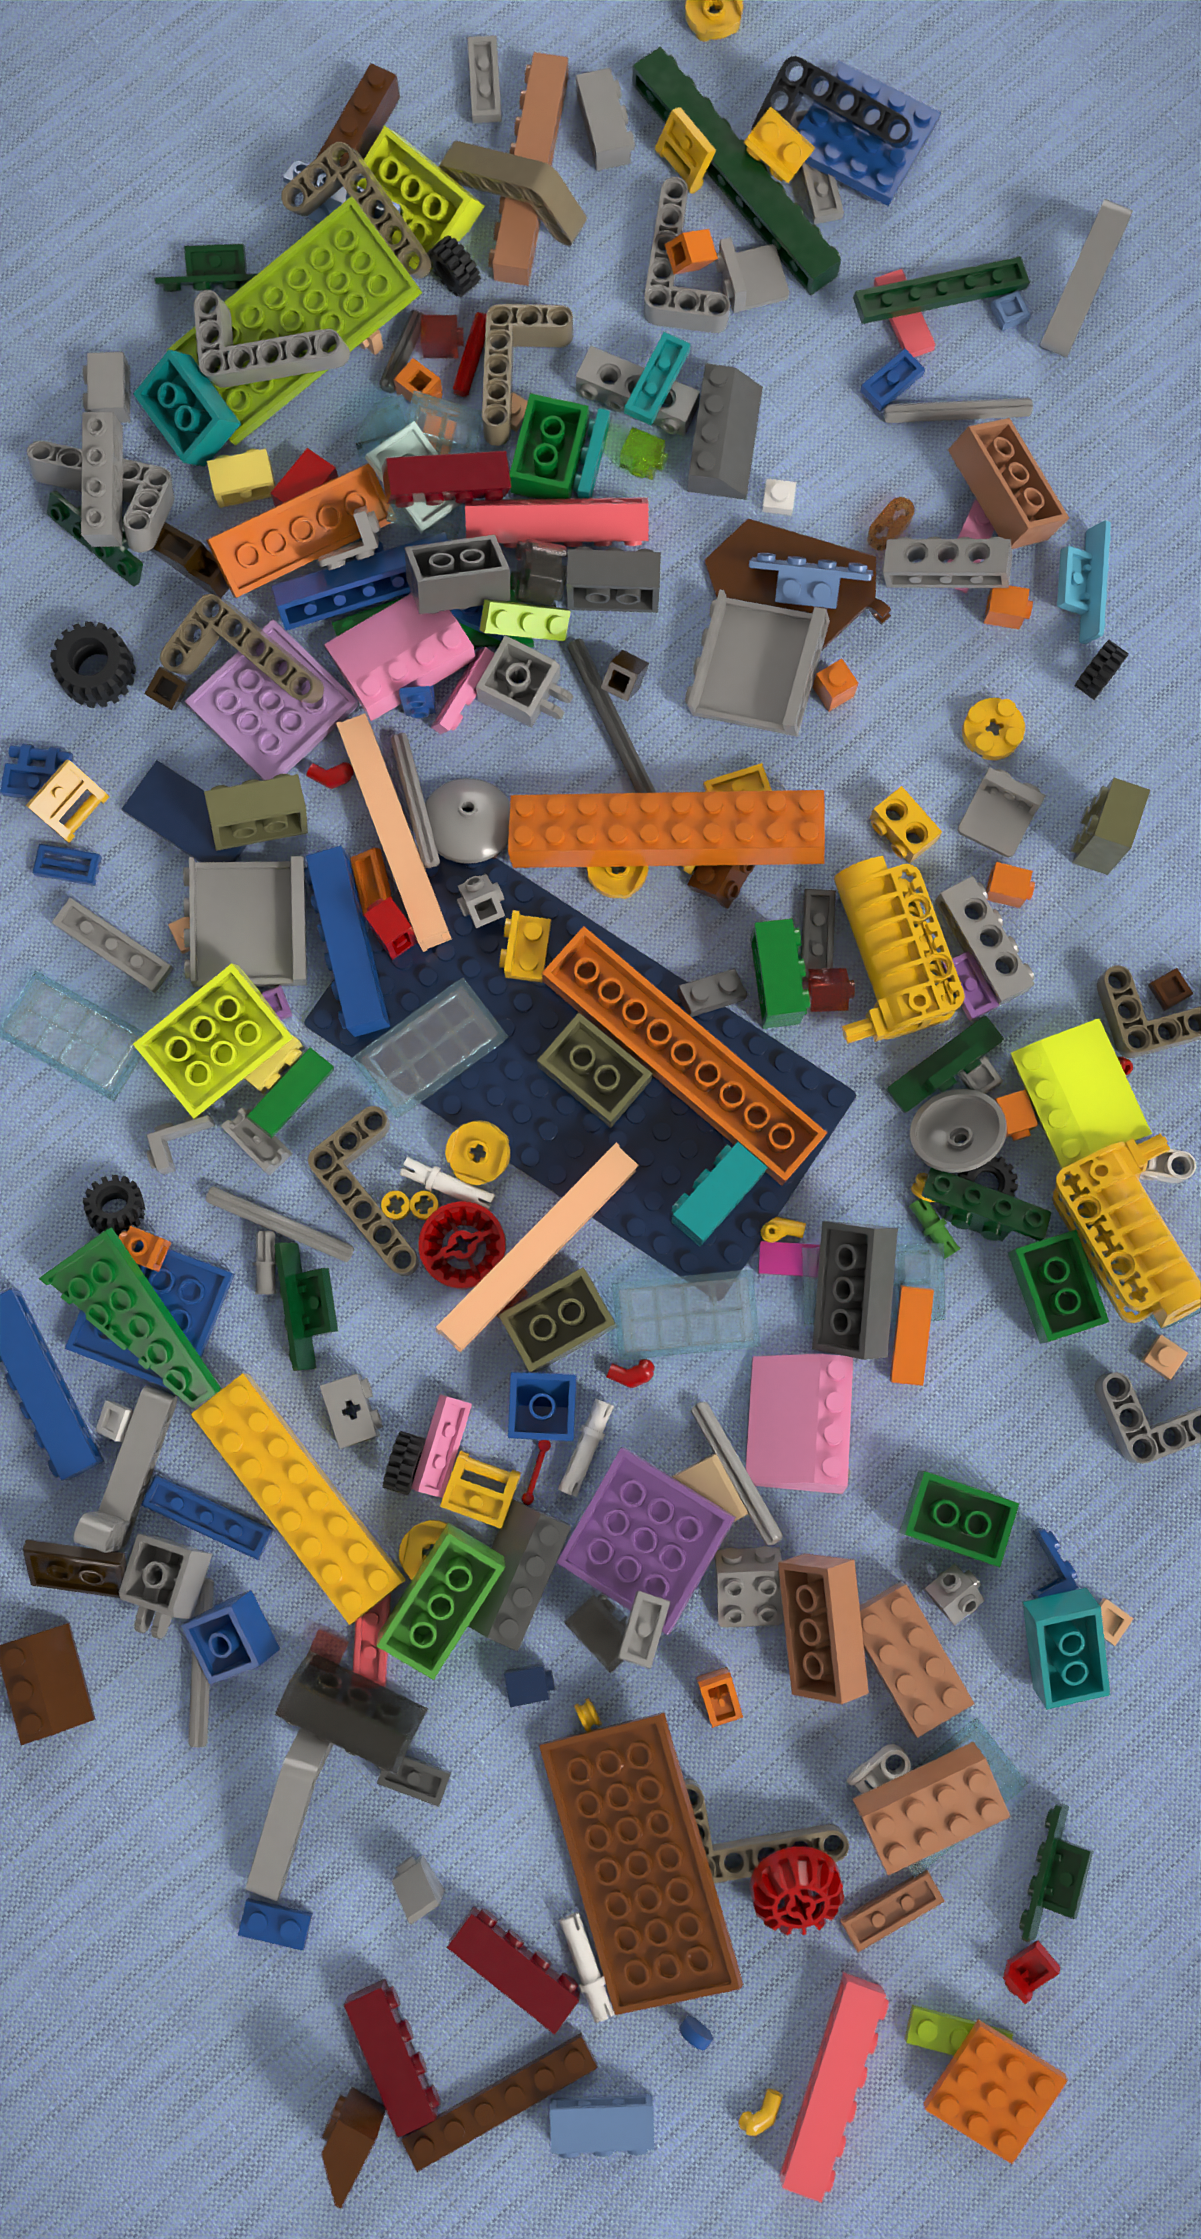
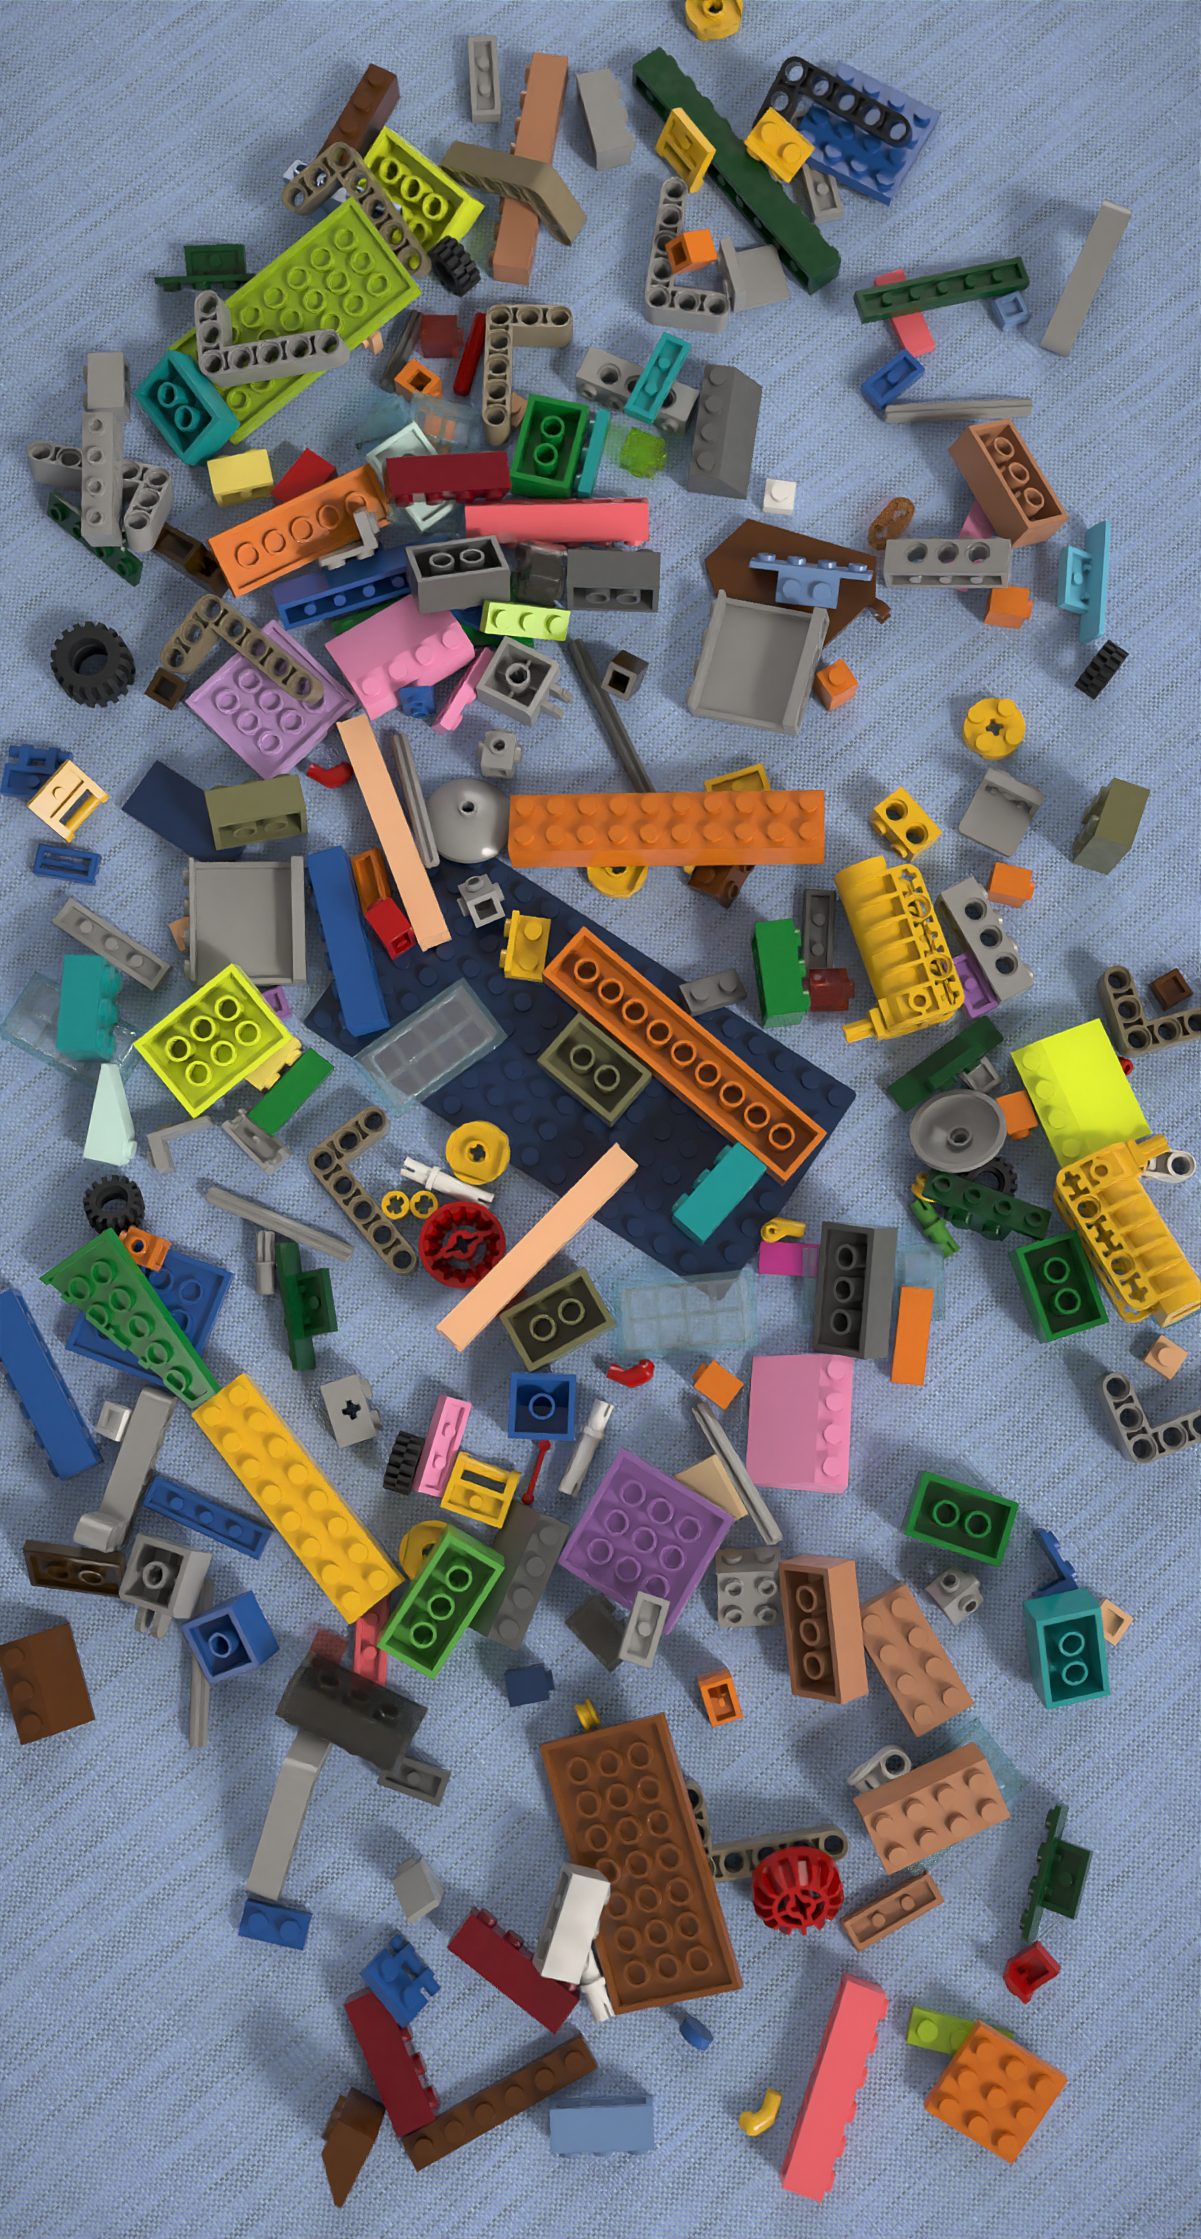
(88, 1008): none -> teal brick
(111, 1125): none -> light aqua slope
(394, 1986): none -> blue plate
(499, 754): none -> light grey brick
(571, 1923): none -> brick
(716, 1384): none -> orange brick

